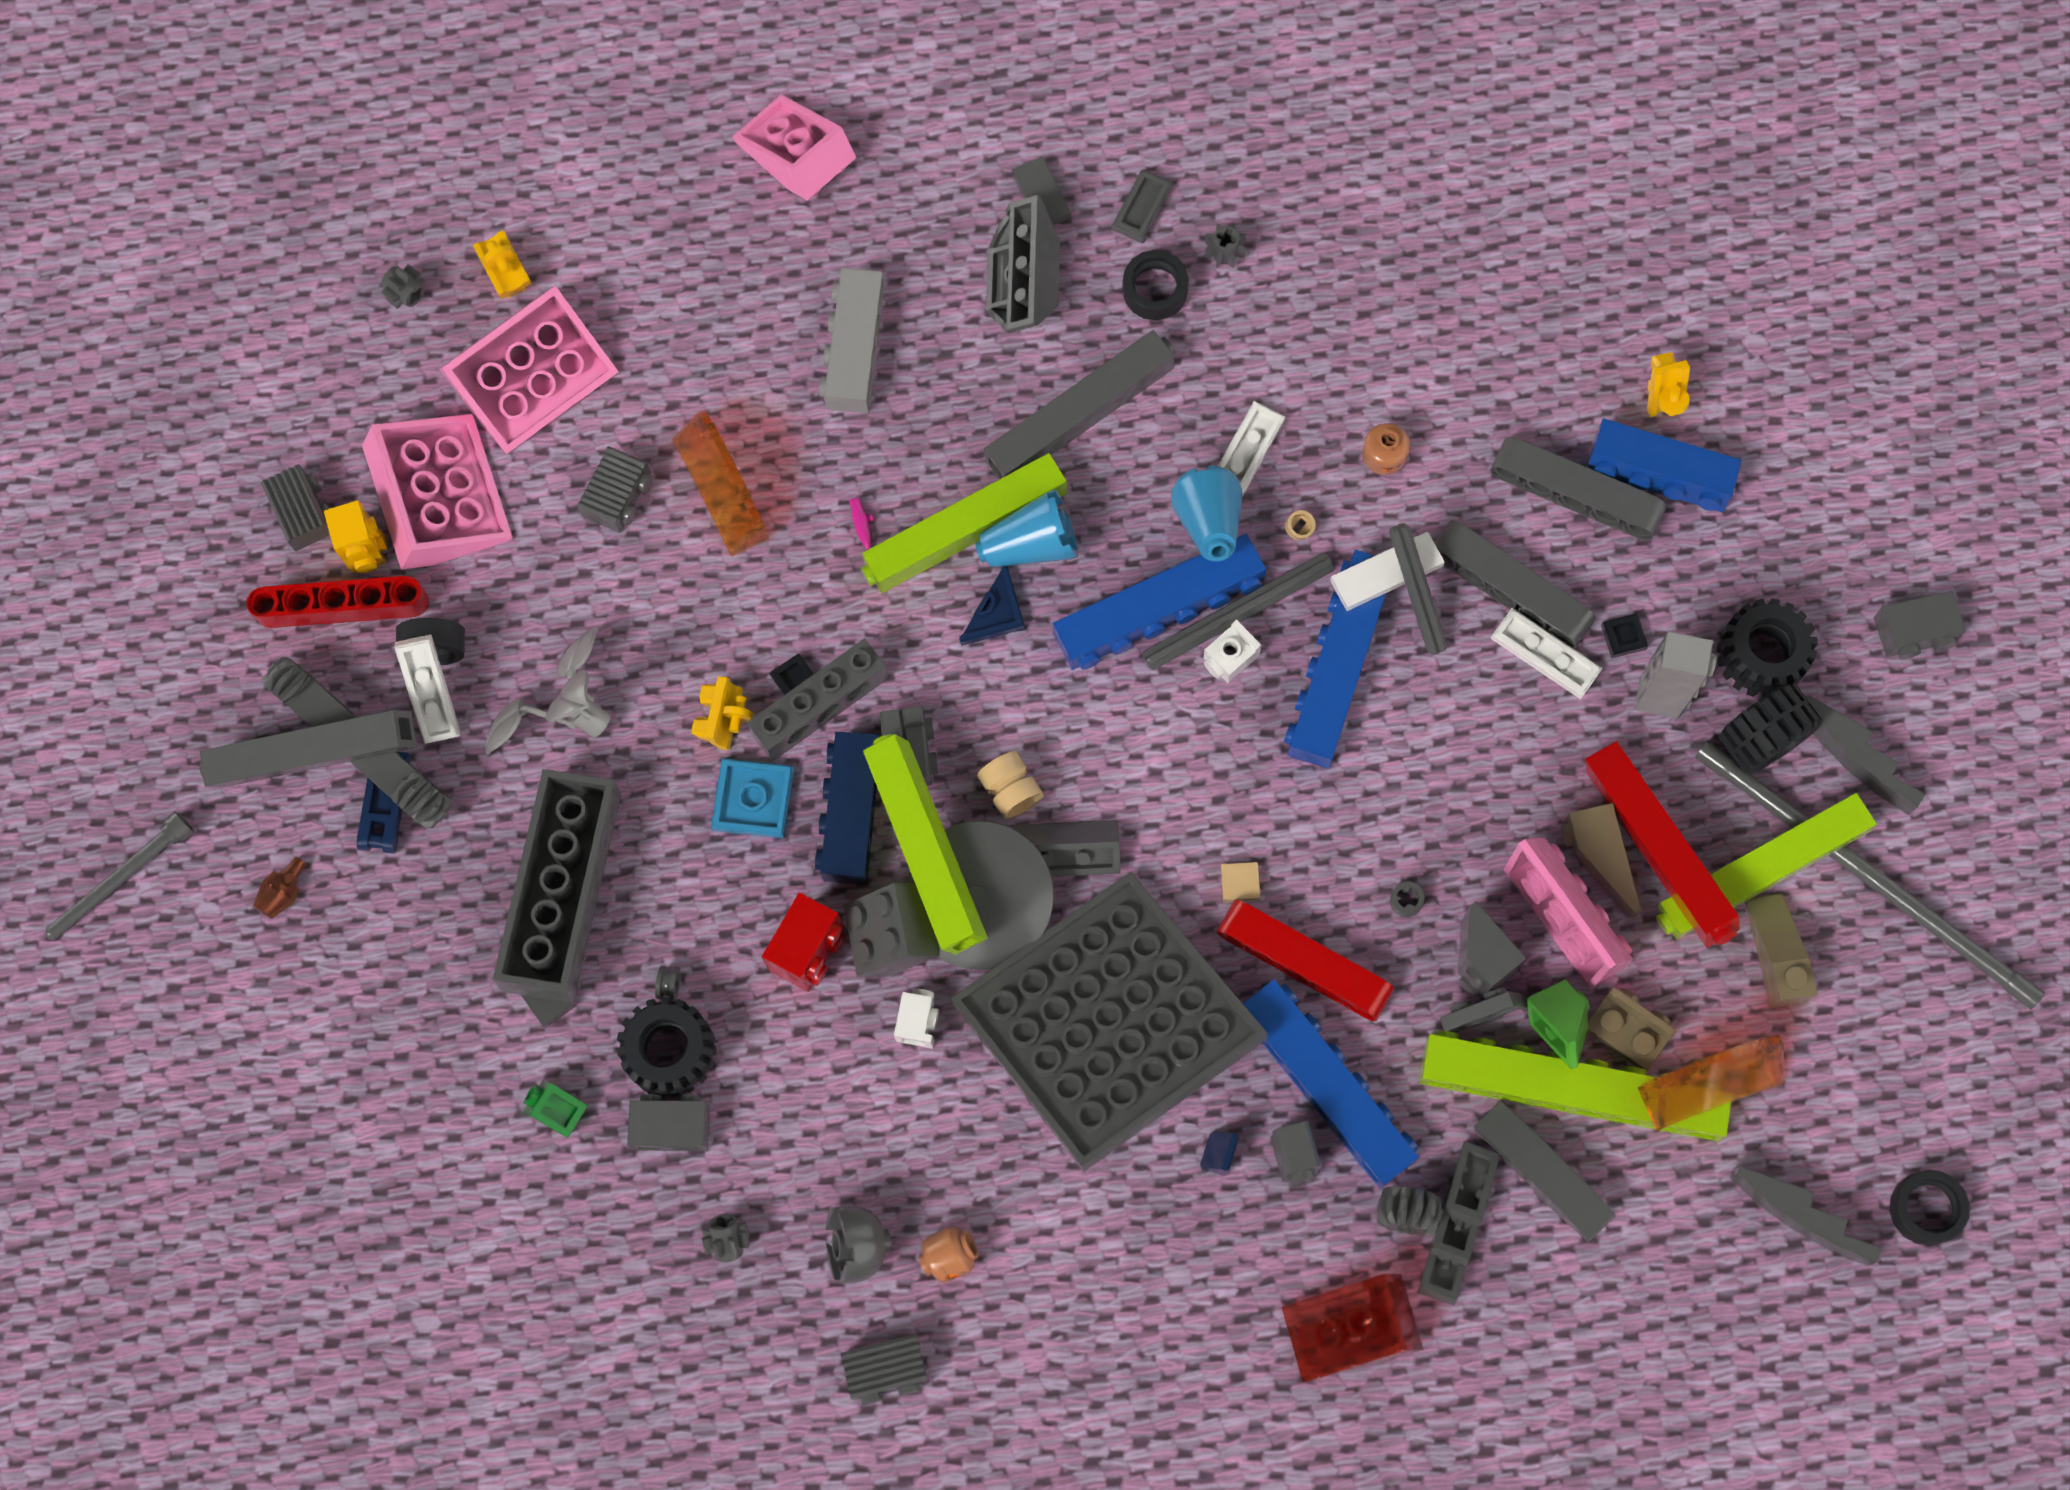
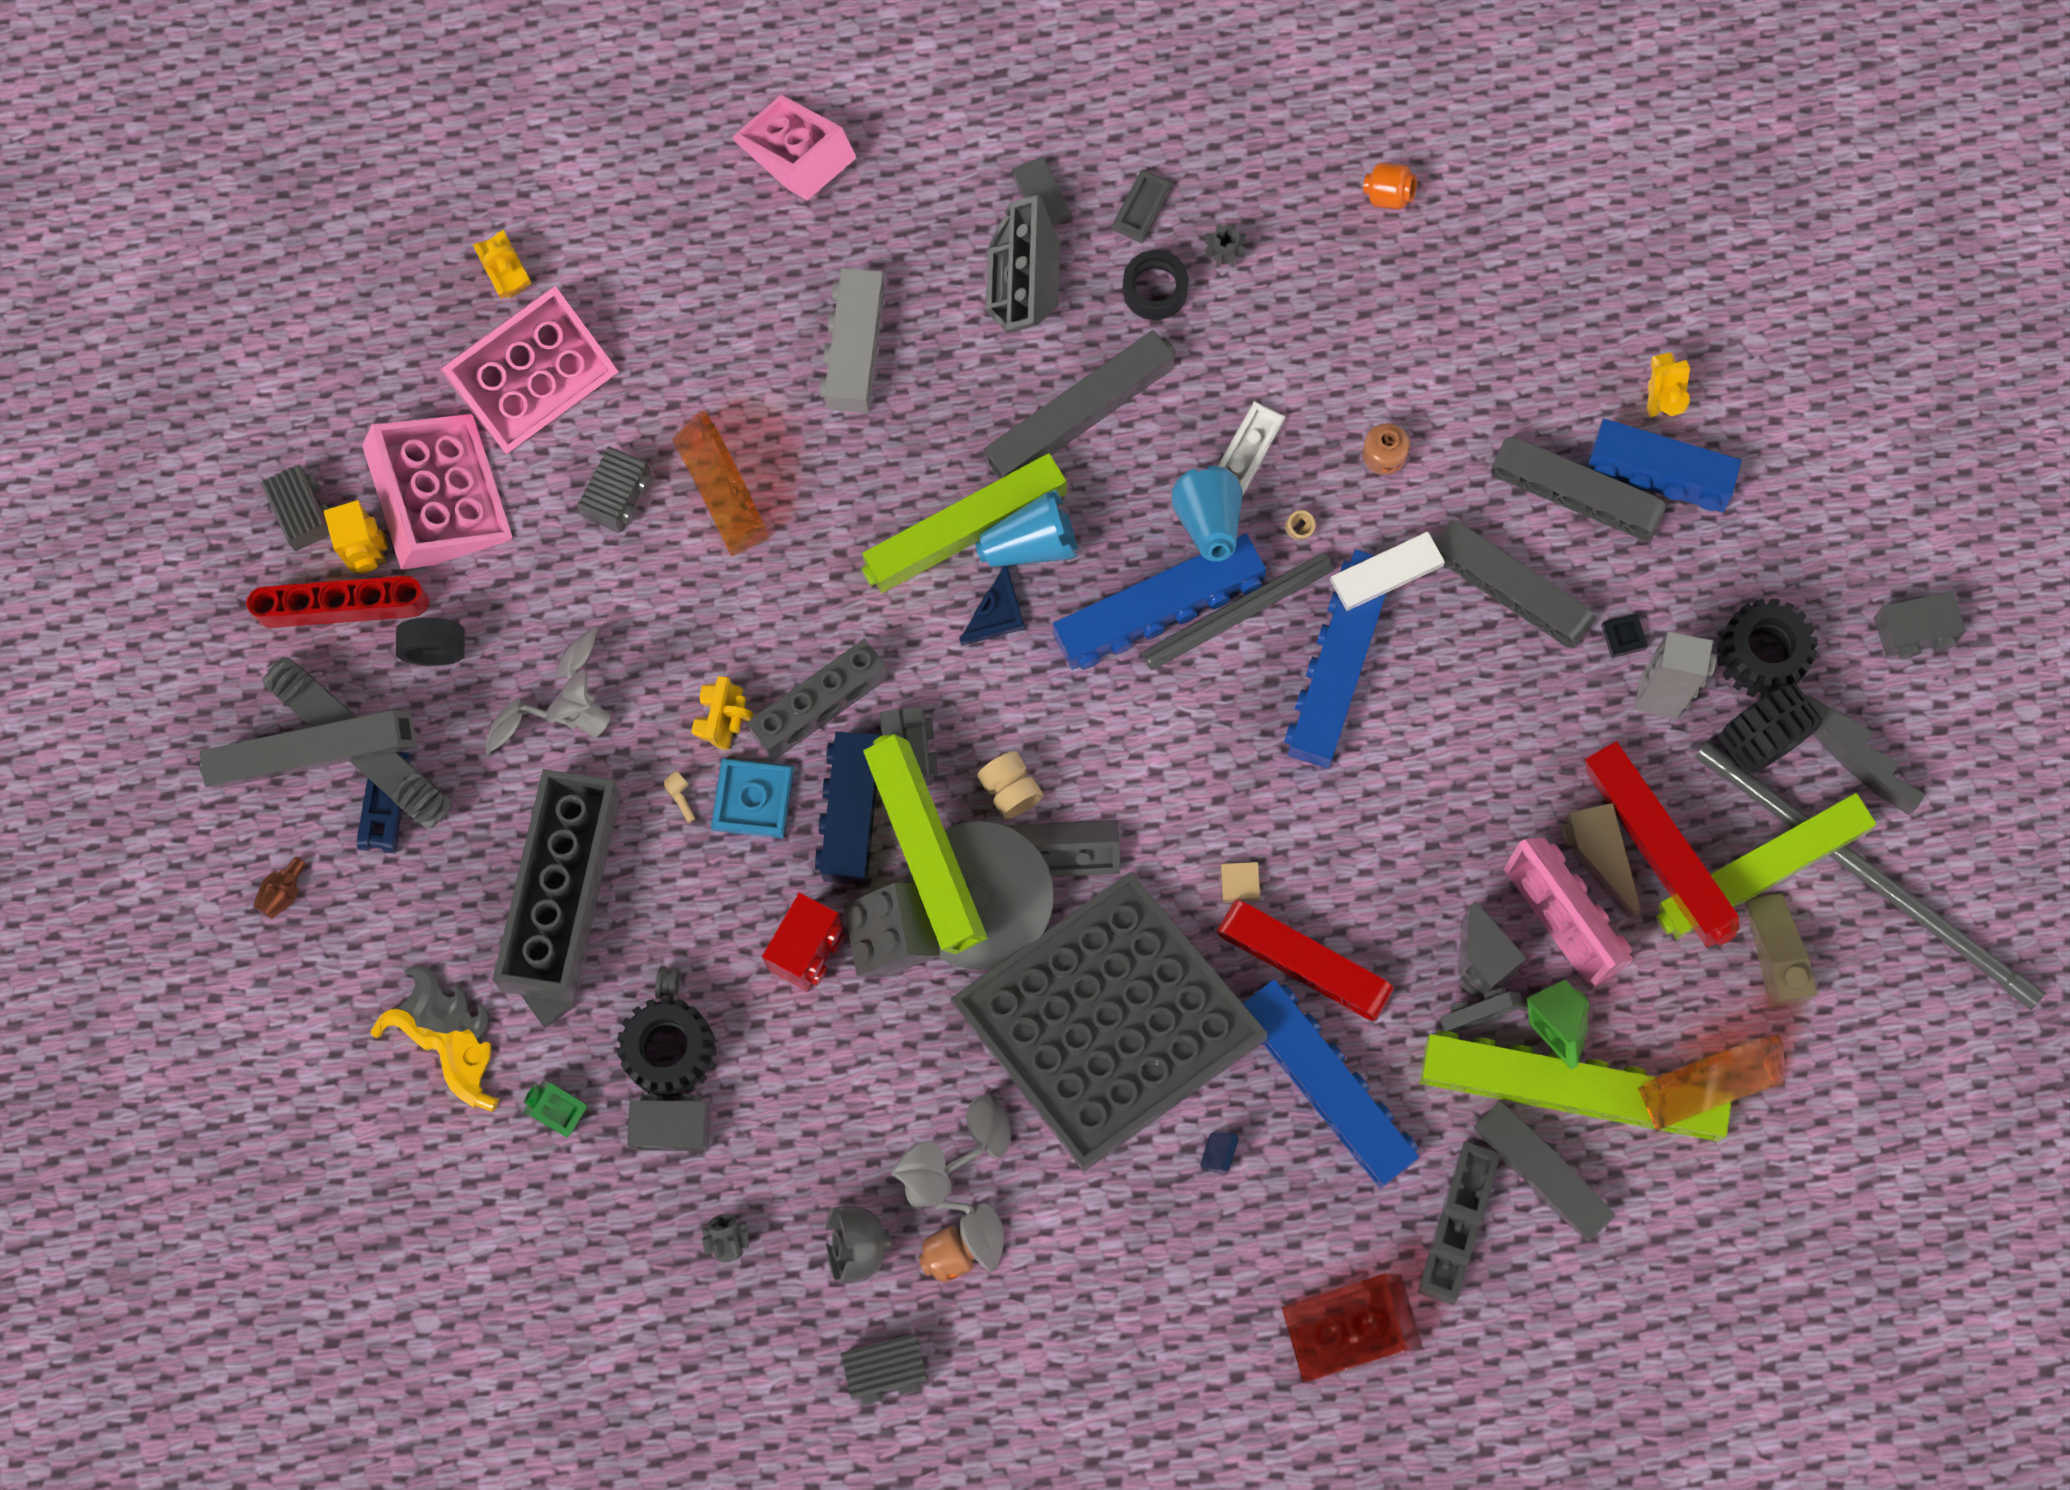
(173, 830): dark grey piece -> none
(403, 286): dark grey gear -> none
(427, 688): white tile -> none
(450, 1029): none -> piece
(674, 786): none -> tan hand
(791, 674): black tile -> none
(861, 522): dark pink helmet -> none
(916, 1018): white brick -> none
(928, 1184): none -> light grey plant
(1229, 666): white brick -> none
(1296, 1153): dark grey brick -> none
(1390, 185): none -> orange head
(1404, 888): dark grey bush -> none
(1409, 1210): dark grey gear -> none
(1418, 588): dark grey axle -> none
(1546, 653): white tile -> none
(1630, 1028): dark tan bracket -> none
(1792, 1207): dark grey slope -> none
(1952, 1189): black tyre -> none

